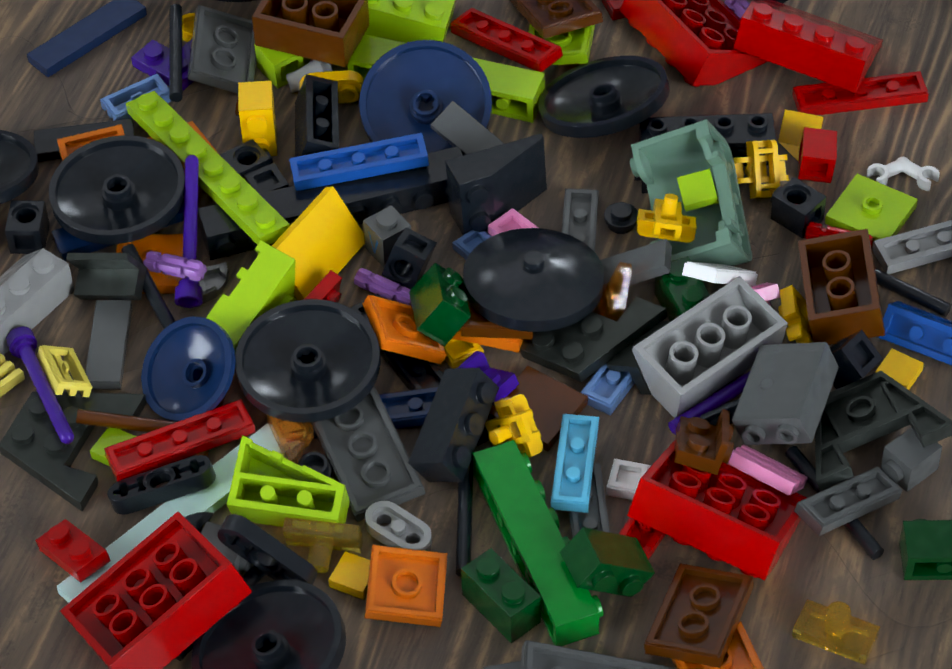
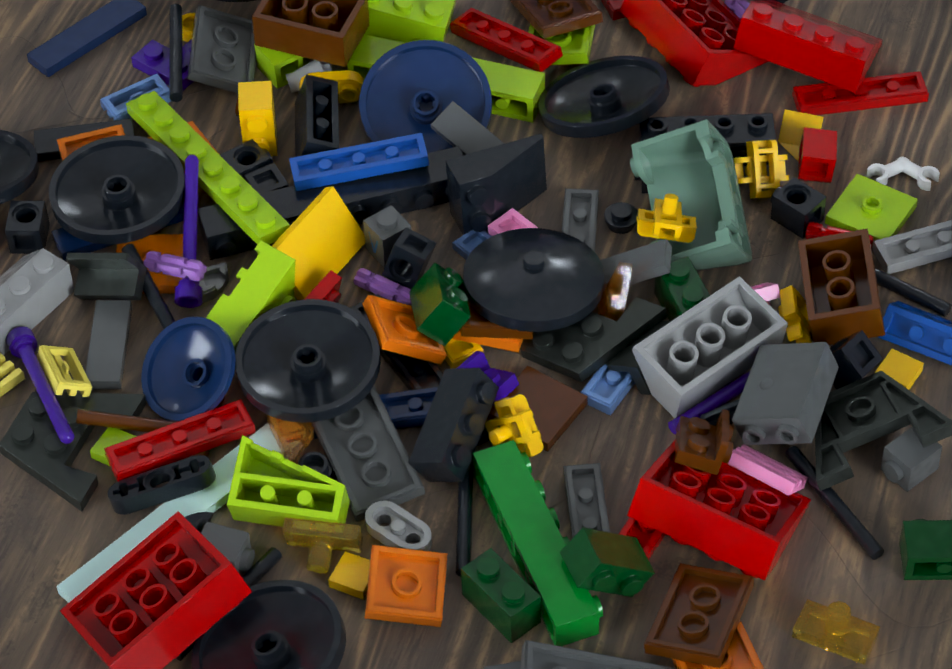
(73, 550): red plate -> none
(264, 550): black beam -> none
(575, 463): medium azure tile -> none
(625, 478): white tile -> none
(697, 190): lime tile -> none
(718, 273): white tile -> none
(848, 501): dark grey tile -> none

